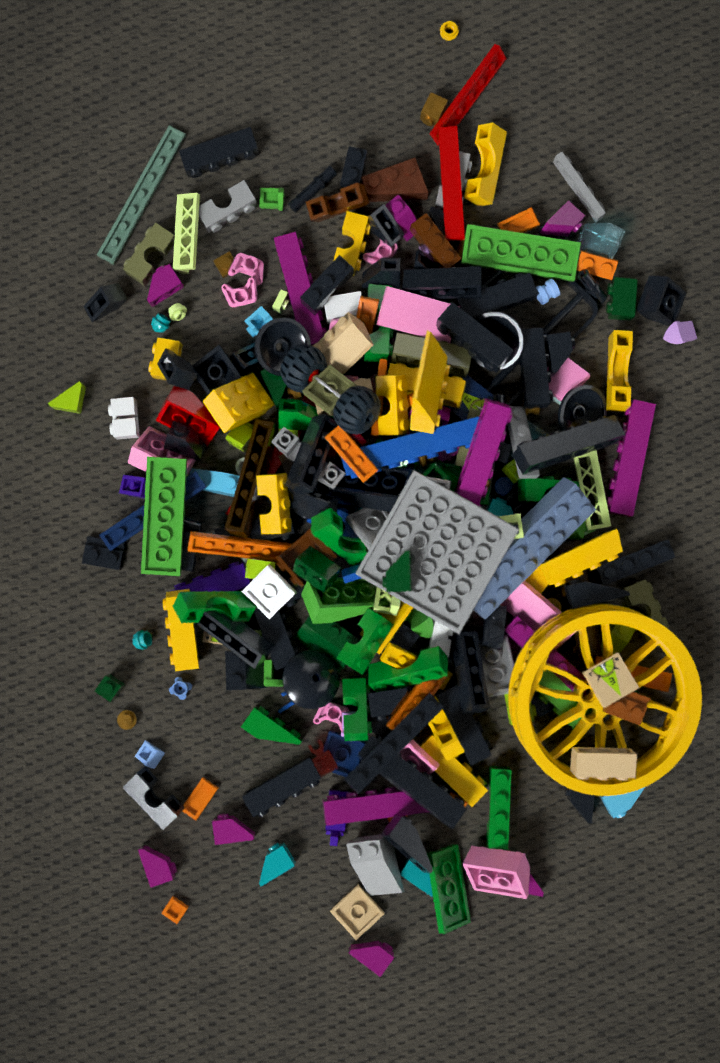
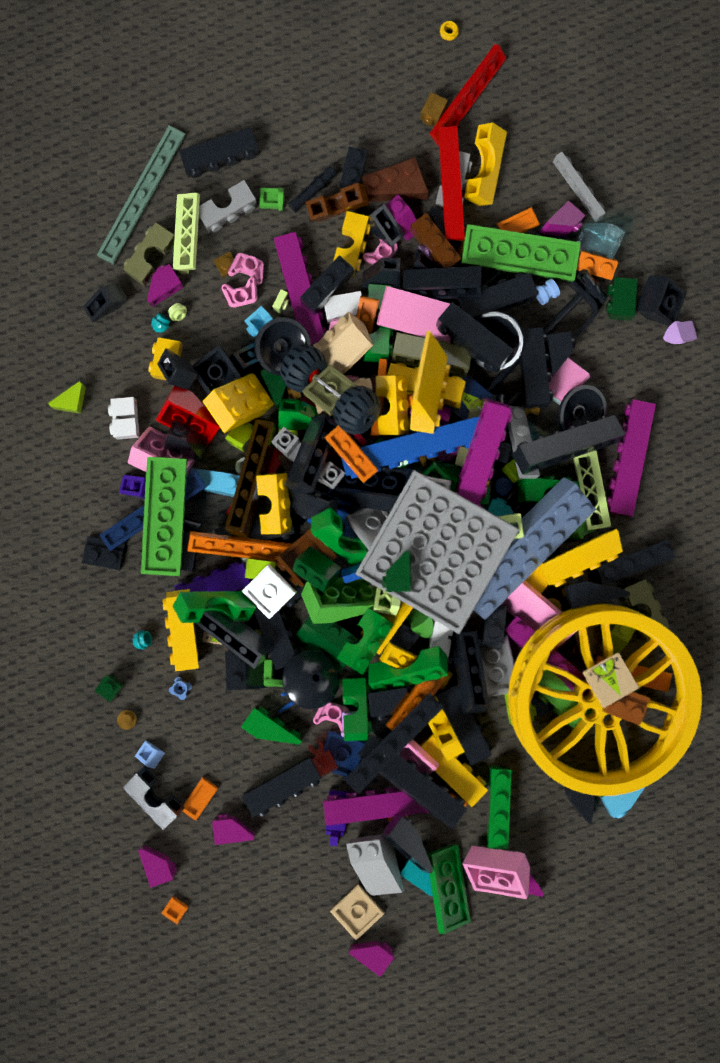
(276, 863): teal slope -> none
(603, 763): tan brick -> none
(617, 373): yellow arch -> none

